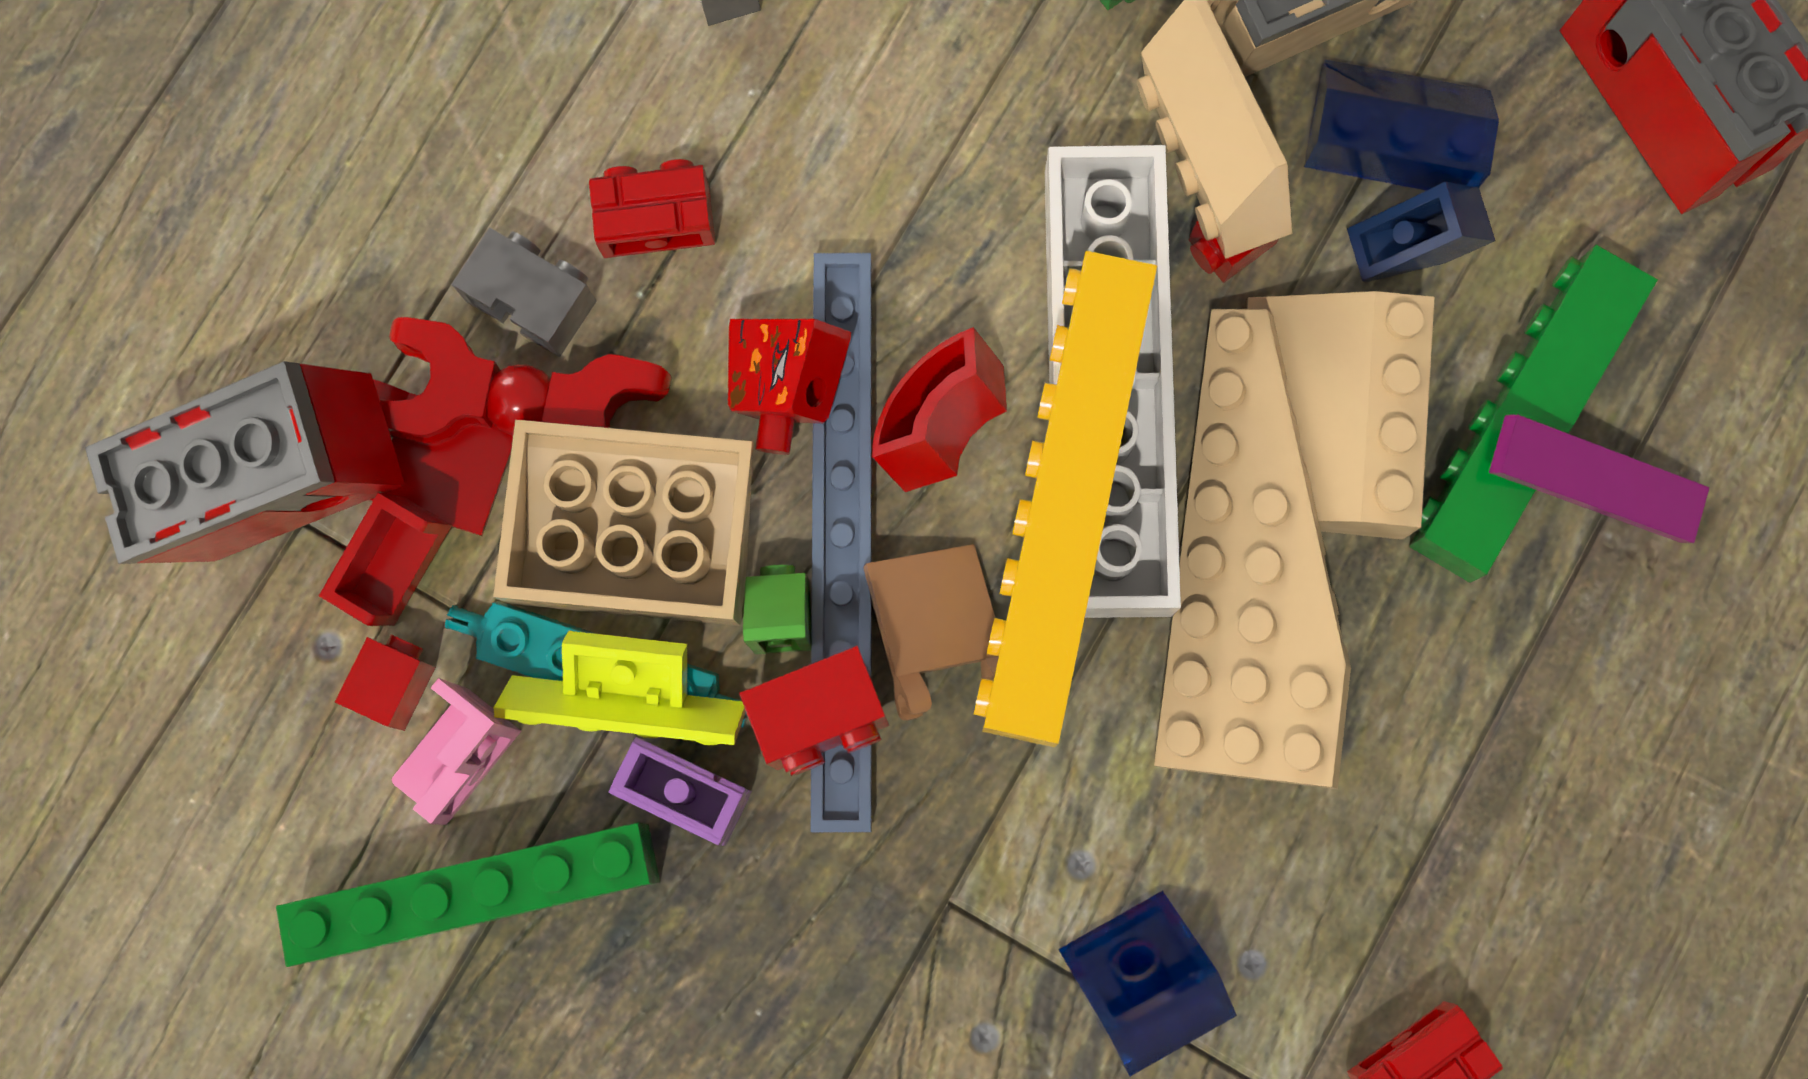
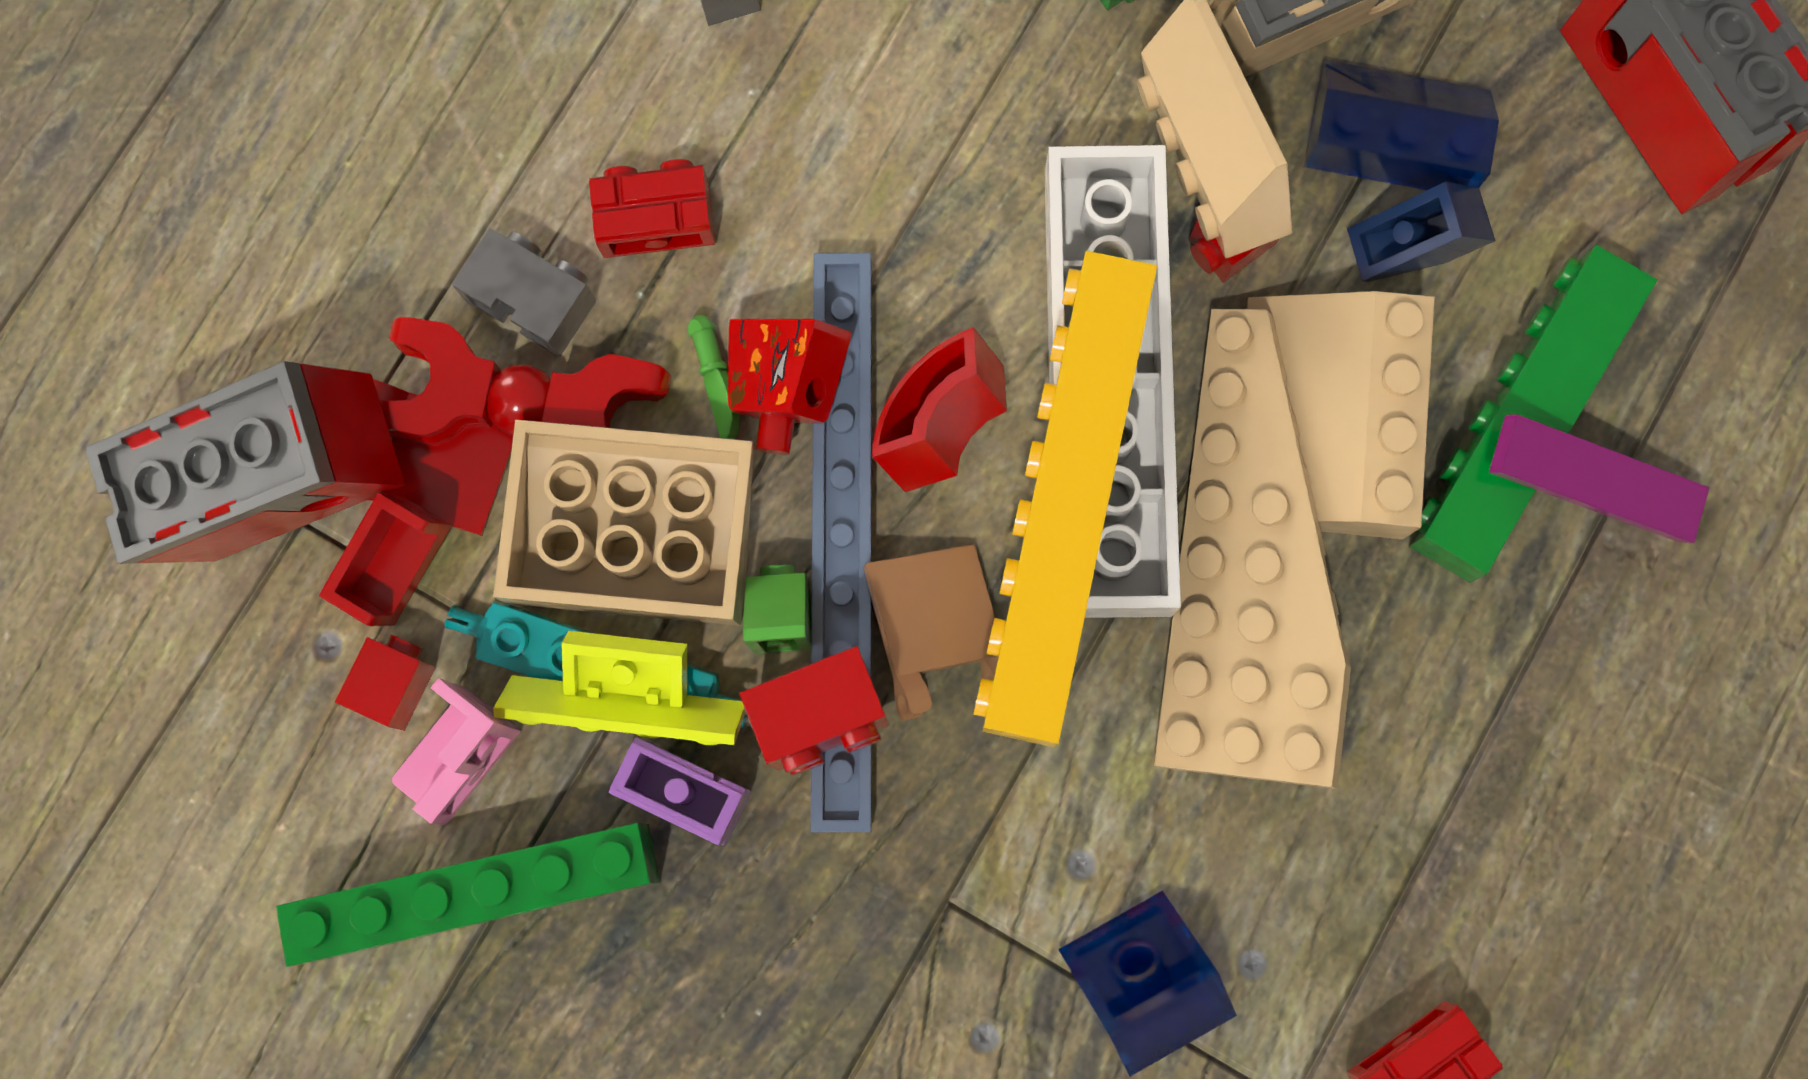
(715, 376): none -> bright green piece

